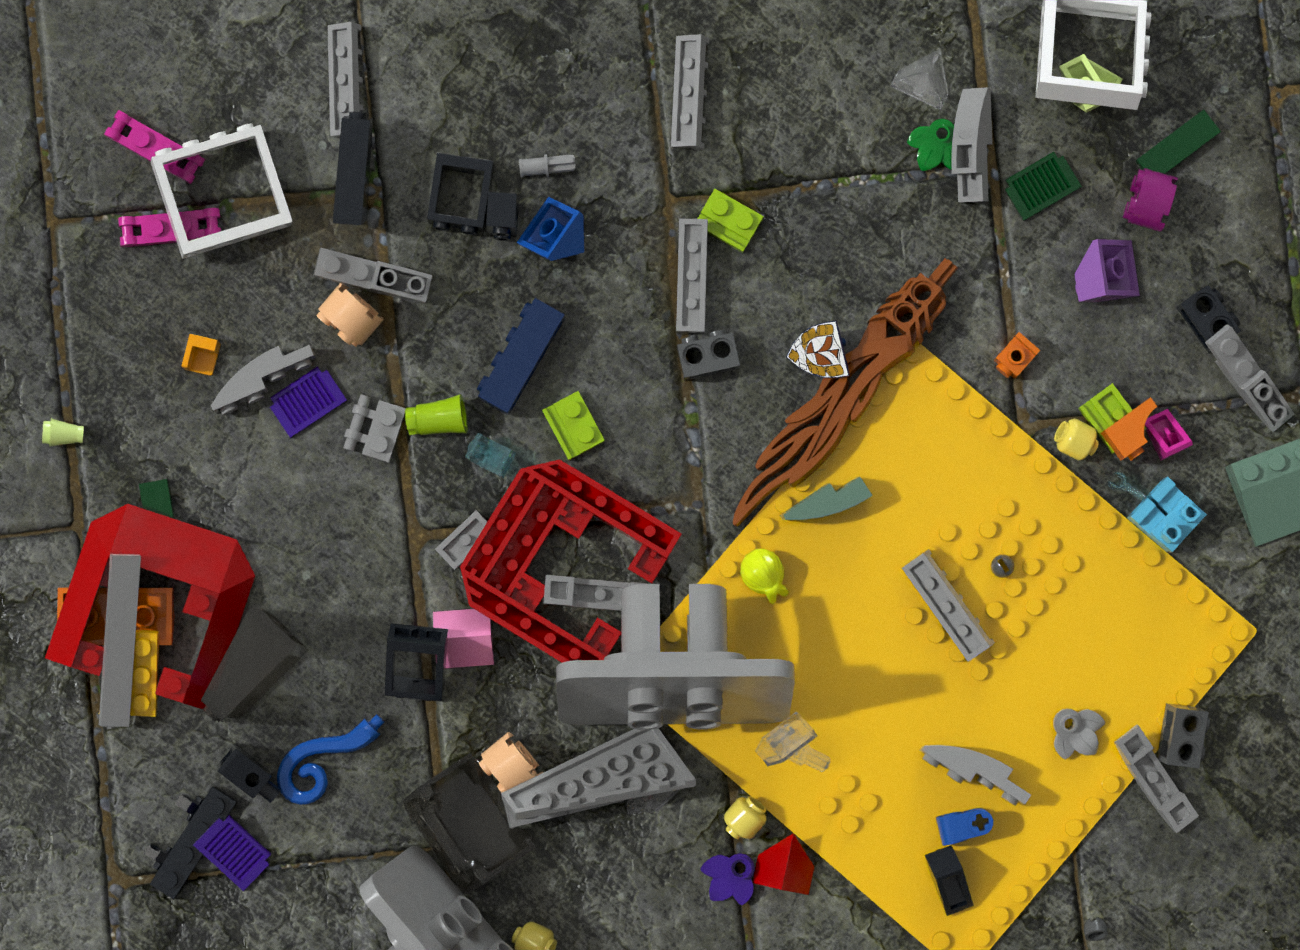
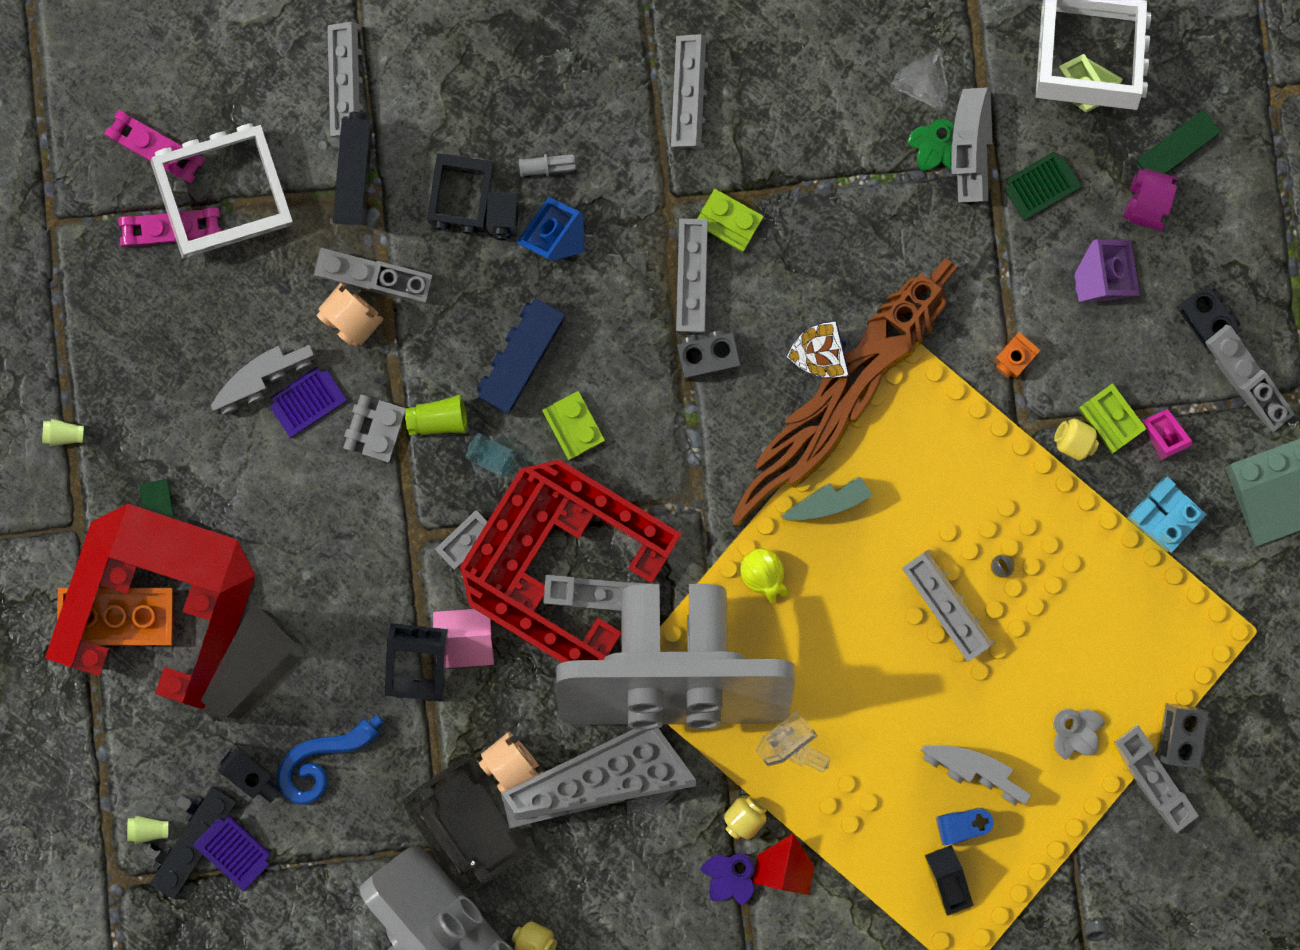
(119, 640): light grey tile -> none
(145, 674): yellow wing -> none
(145, 829): none -> yellowish green cone
(201, 354): light orange panel -> none
(1126, 486): clear light blue hand -> none
(1127, 434): orange arch -> none

